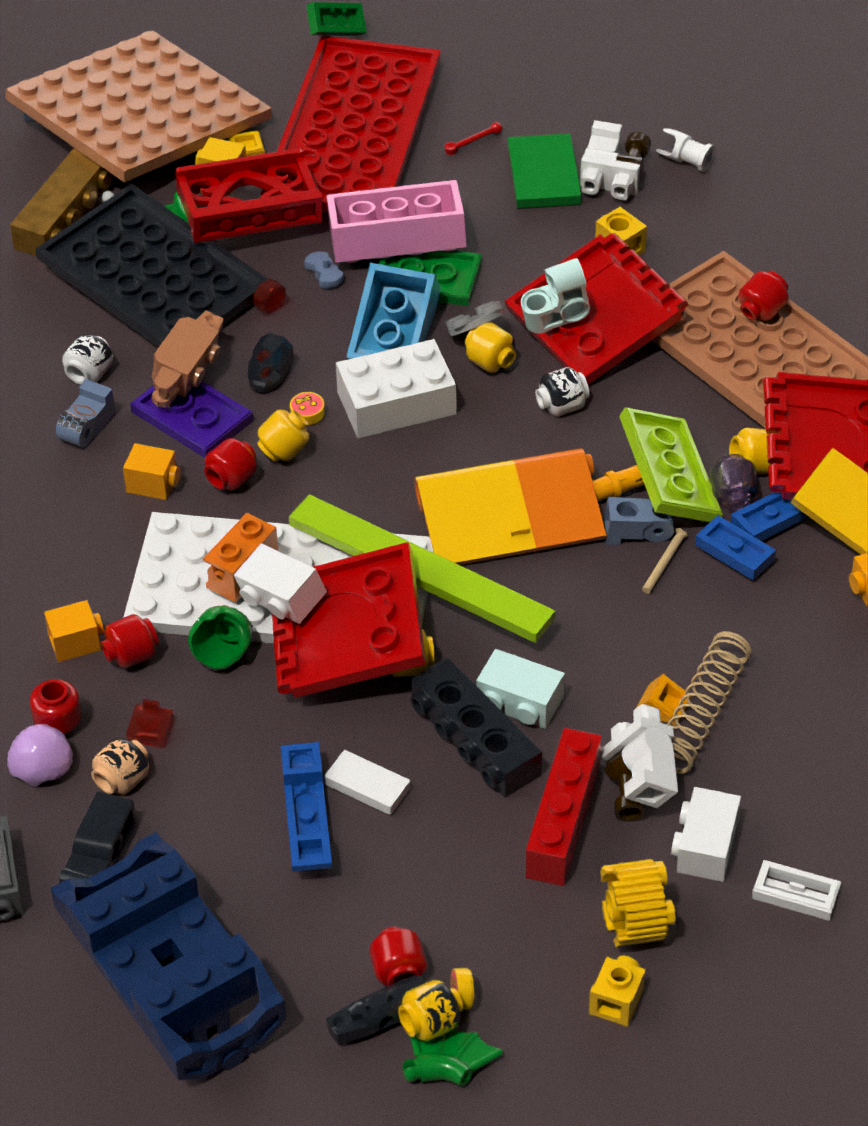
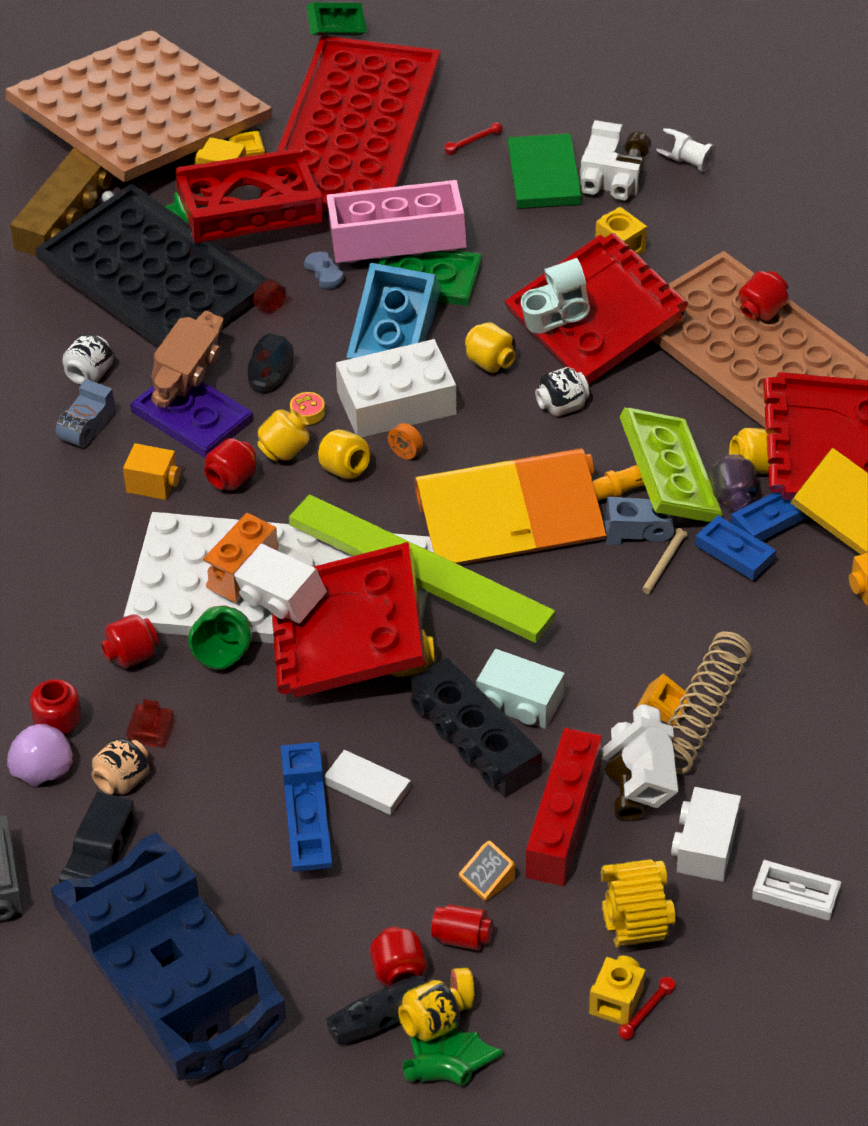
(73, 630): light orange brick -> none
(344, 454): none -> yellow head
(405, 441): none -> orange tile
(461, 926): none -> red brick
(485, 313): light grey piece -> none
(488, 871): none -> slope
(666, 987): none -> red hinge

